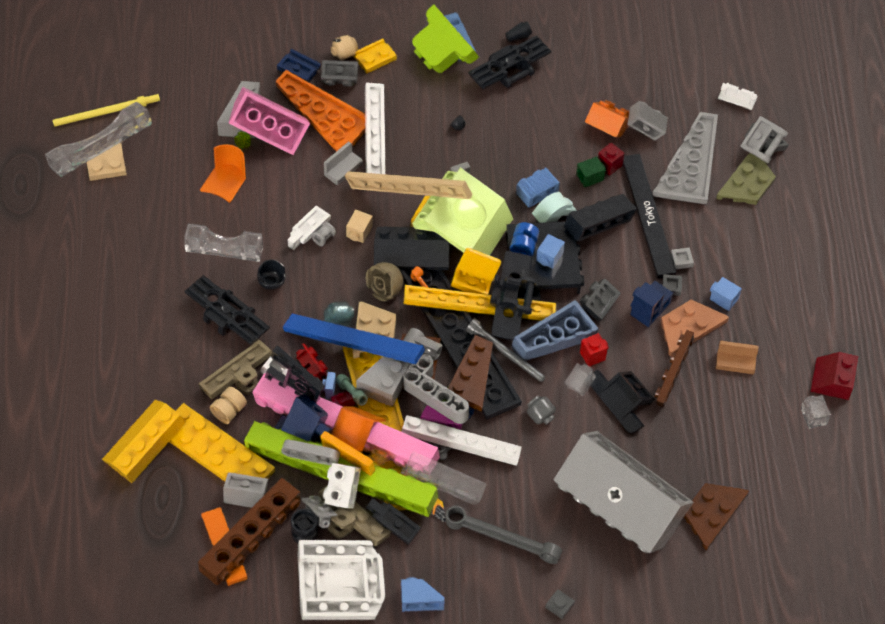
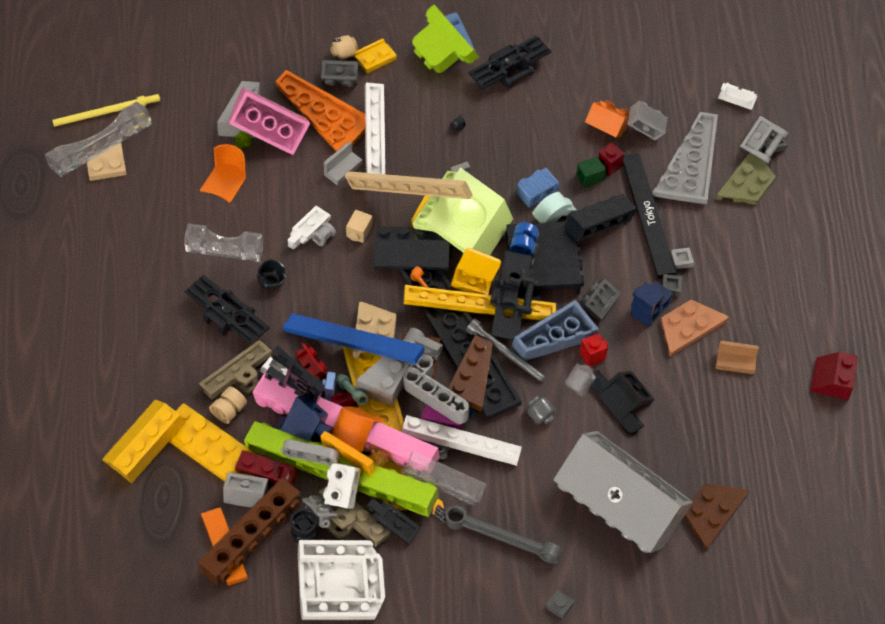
(265, 468): none -> dark red plate
(299, 65): dark blue plate -> none
(339, 313): clear light blue head -> none
(384, 280): dark tan cylinder -> none
(420, 596): medium blue slope -> none
(520, 31): black cone -> none
(550, 251): medium blue brick -> none
(669, 375): reddish brown wing -> none
(725, 293): medium blue brick -> none
(815, 411): clear brick -> none

